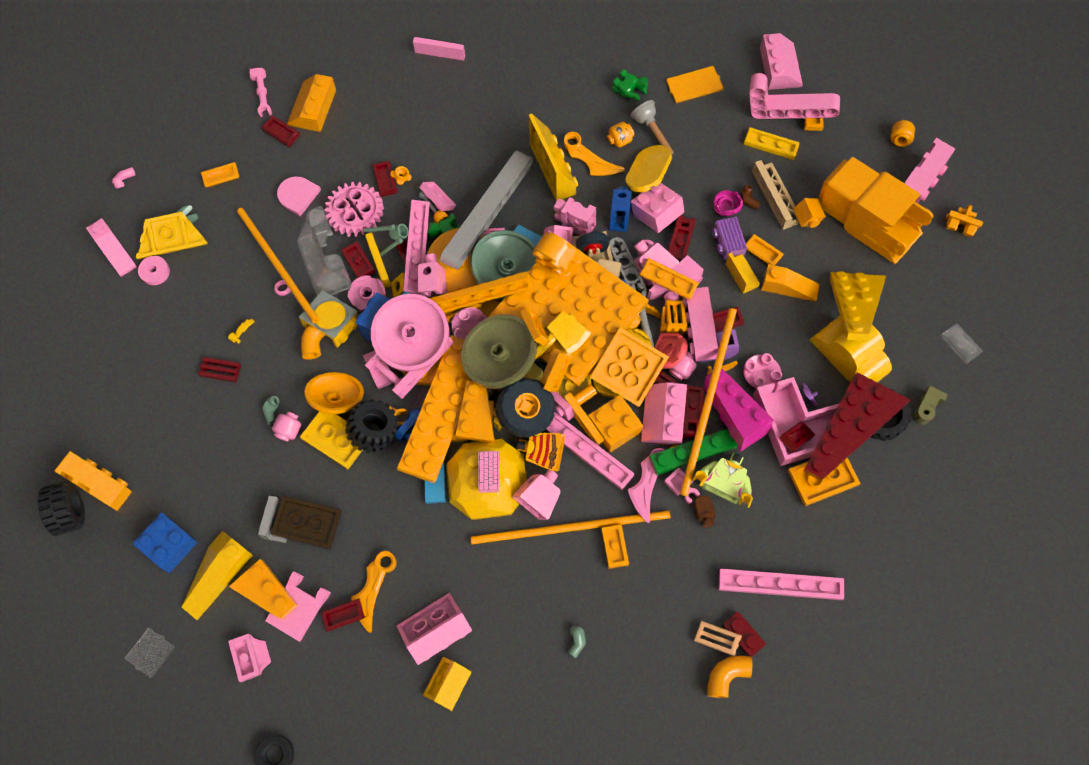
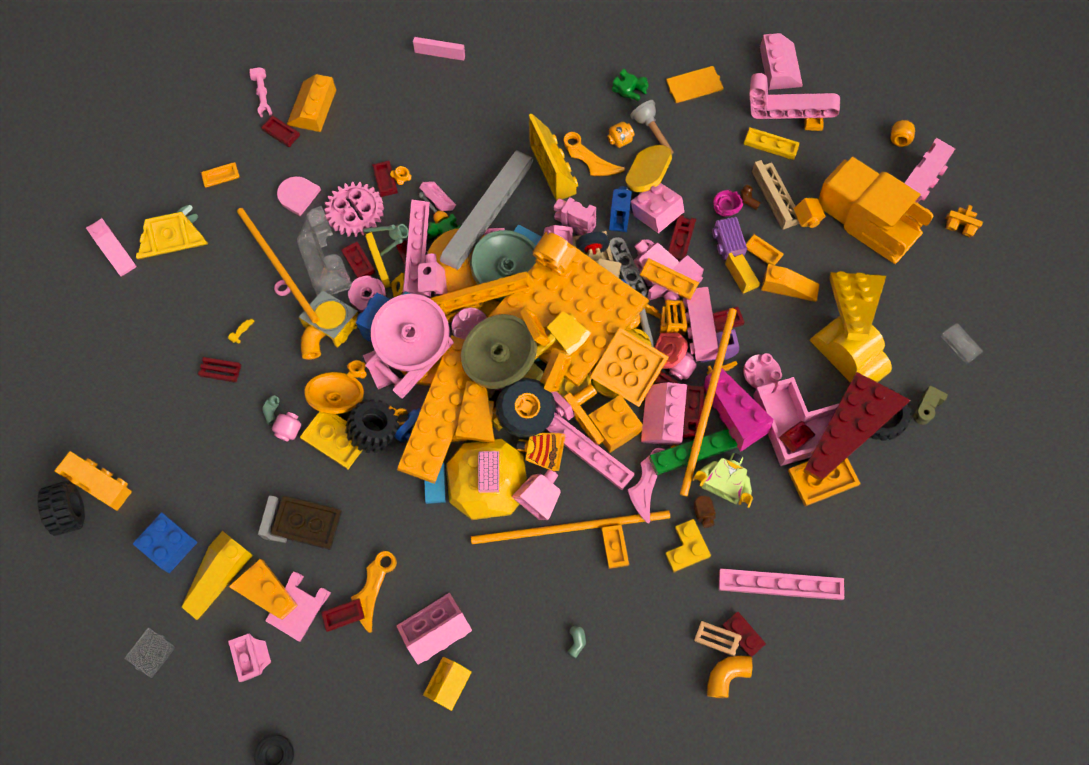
(121, 175): bright pink arm -> none
(151, 263): bright pink piece -> none
(356, 365): none -> light orange plate
(675, 482): bright pink plate -> none
(693, 547): none -> yellow plate
(810, 395): medium lavender piece -> none

